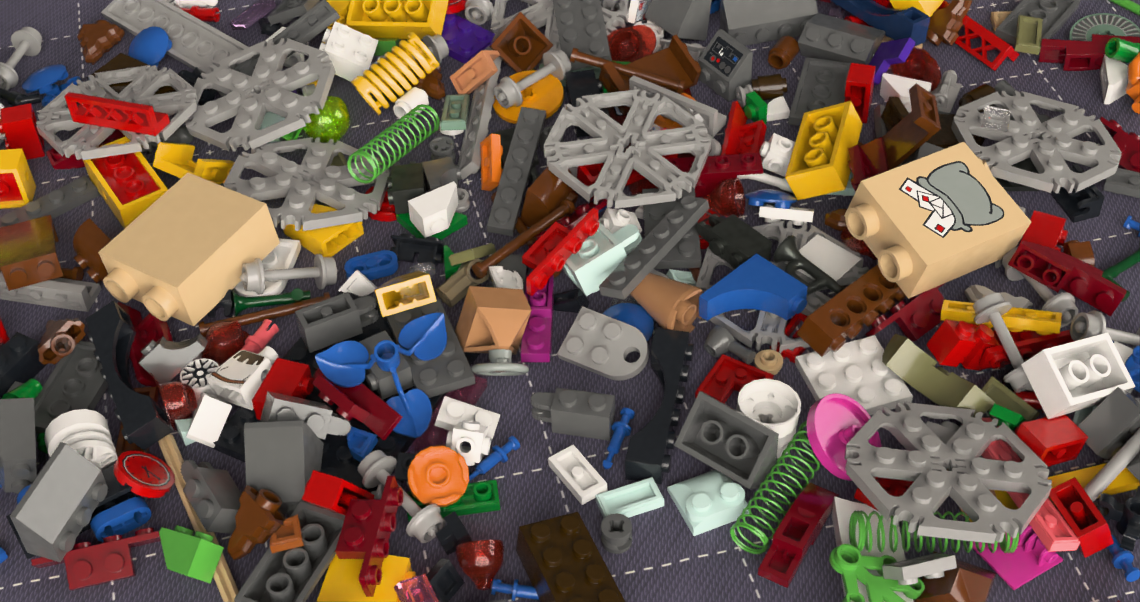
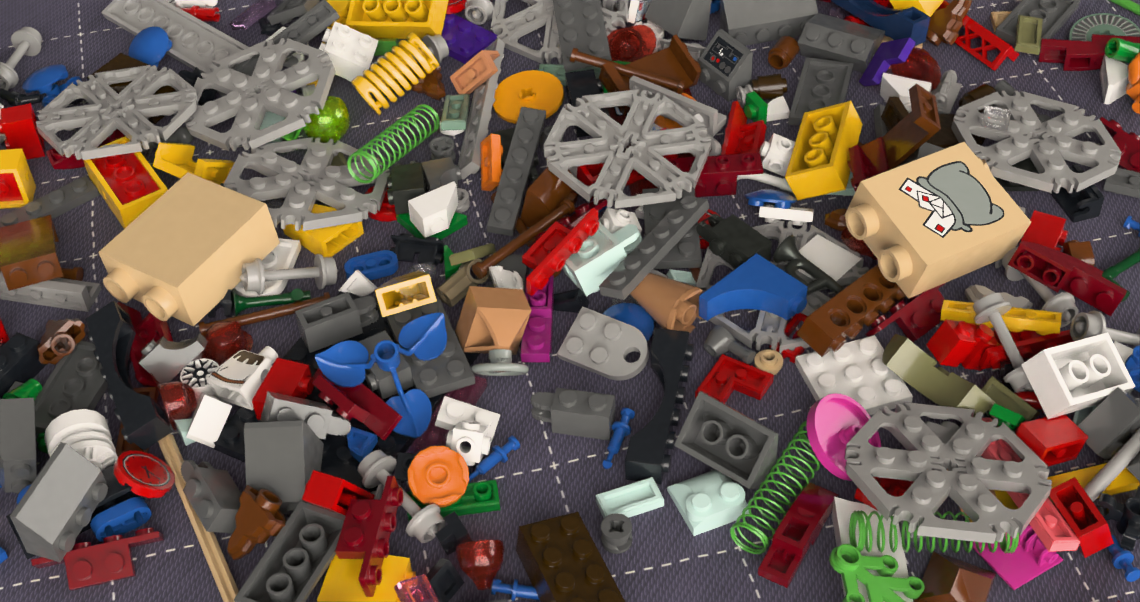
(87, 243): reddish brown brick -> none
(98, 39): reddish brown rock -> none
(116, 114): red fence -> none
(190, 554): bright green slope -> none
(261, 337): coral pin -> none
(287, 536): dark orange tile -> none
(410, 101): white brick -> none
(509, 93): light grey piece -> none
(520, 44): reddish brown slope -> none
(577, 474): white plate -> none
(727, 198): clear red helmet -> none
(773, 406): white wheel -> none
(860, 88): red brick -> none
(929, 566): light grey plate -> none

